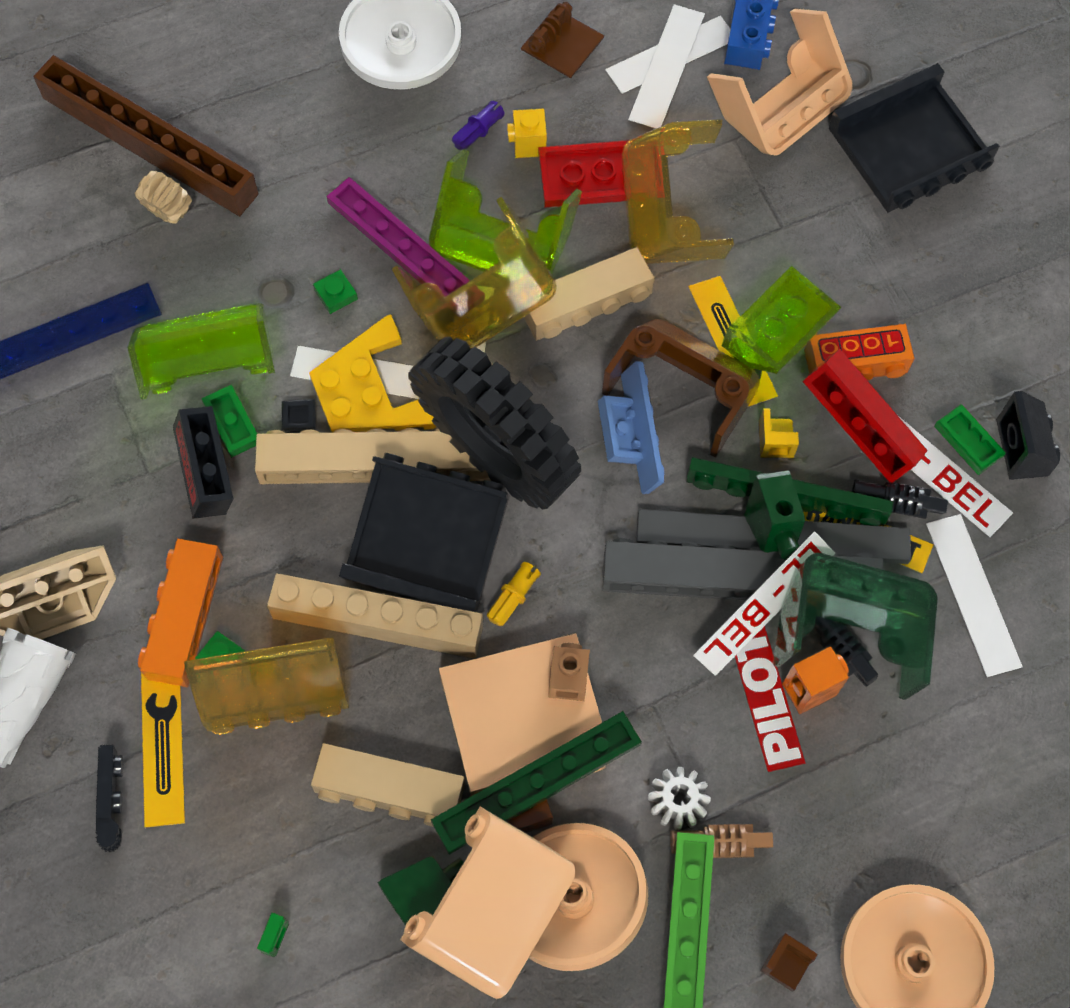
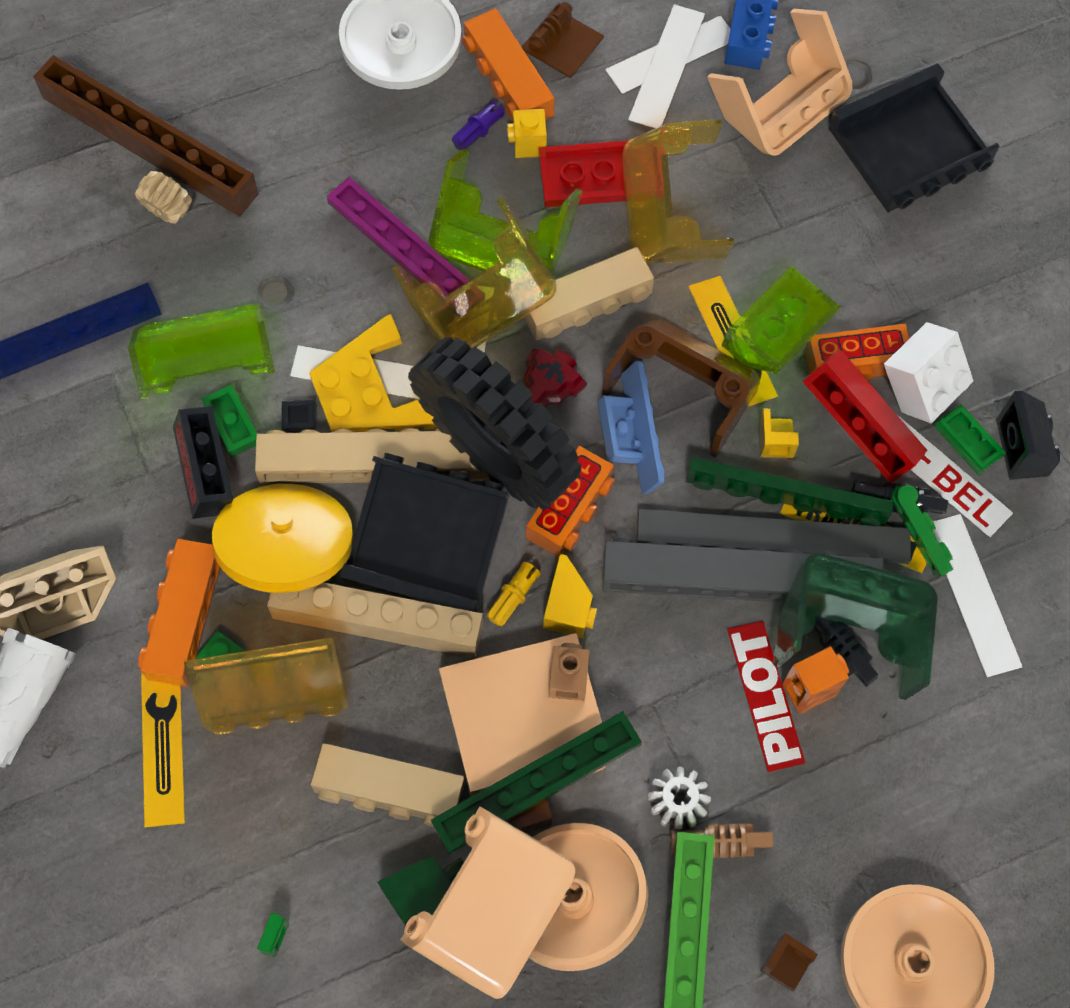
(108, 799): black hinge -> none
(282, 538): none -> yellow dish
(335, 291): green plate -> none
(506, 65): none -> orange brick
(552, 377): none -> dark red rock
(558, 525): none -> orange brick
(569, 602): none -> yellow slope
(757, 609): white sticker -> none
(775, 513): dark green torso -> none
(921, 527): none -> green plate
(929, 372): none -> white brick

